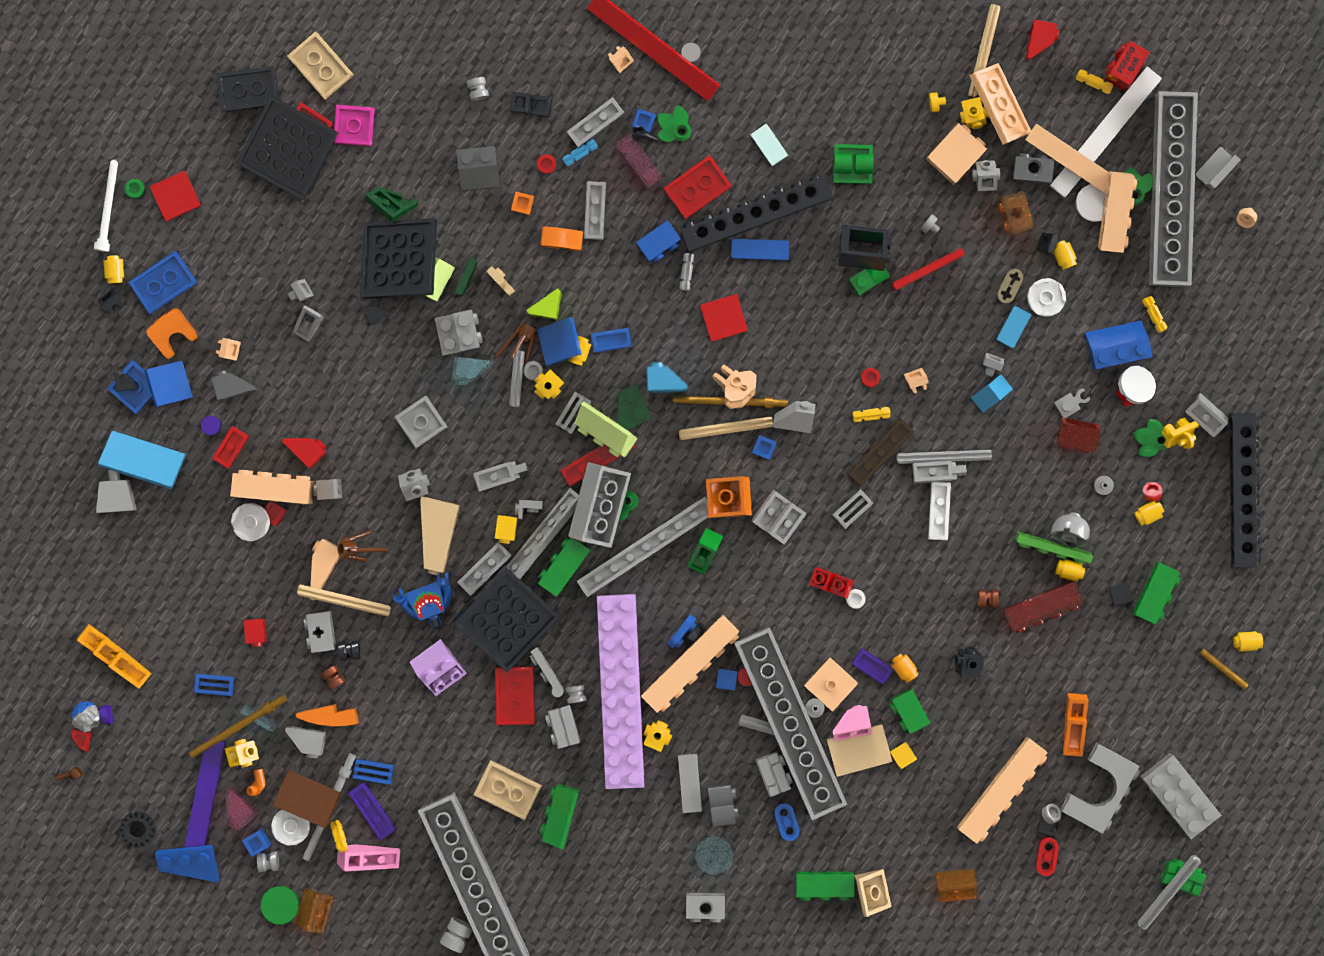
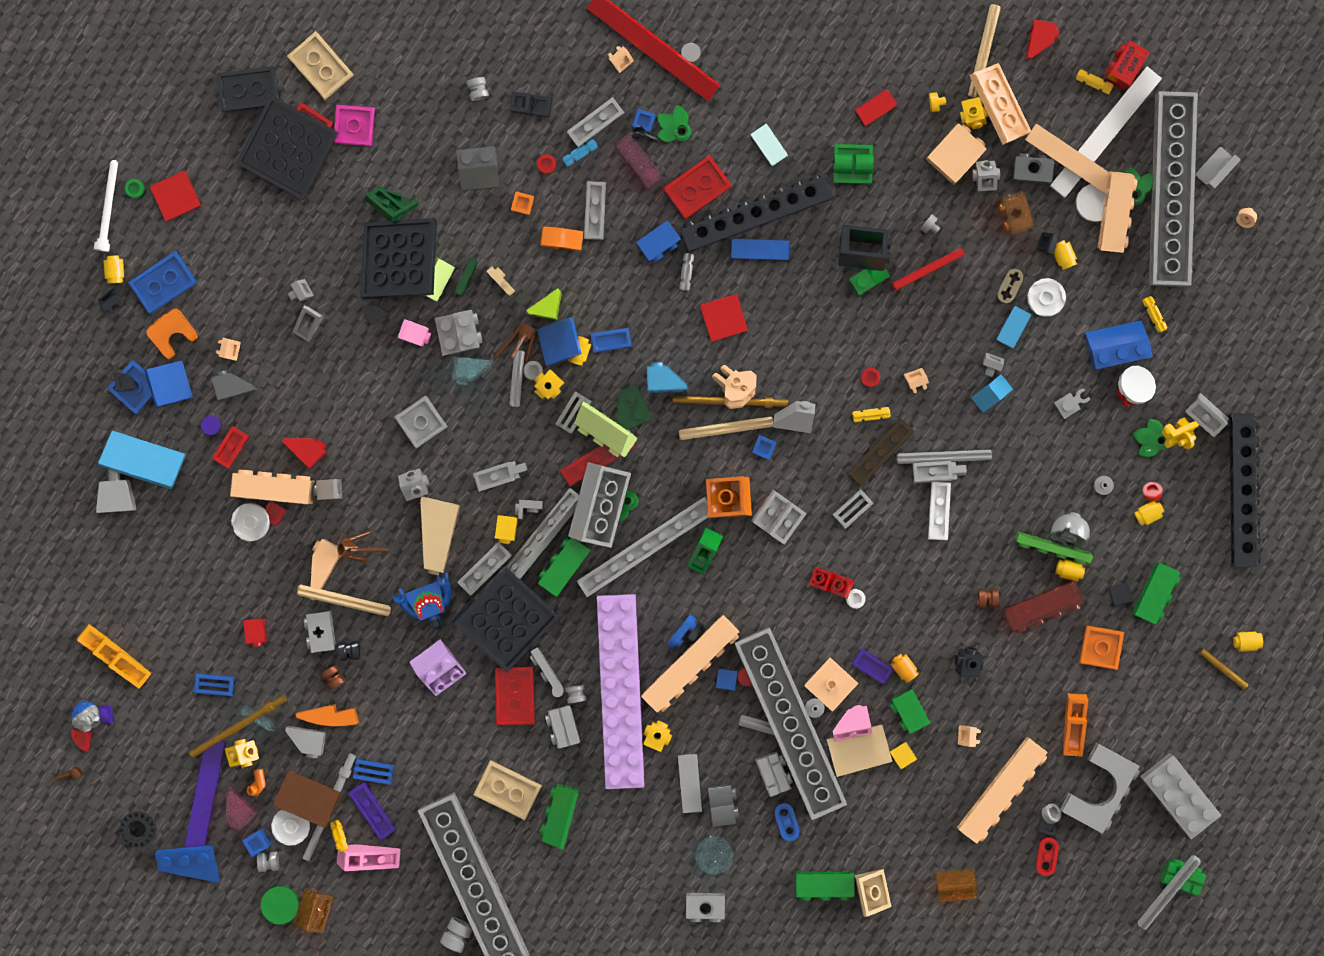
(414, 333): none -> bright pink slope
(876, 107): none -> red tile
(967, 736): none -> light nougat tile
(1078, 435): clear red brick -> none
(1101, 647): none -> orange tile

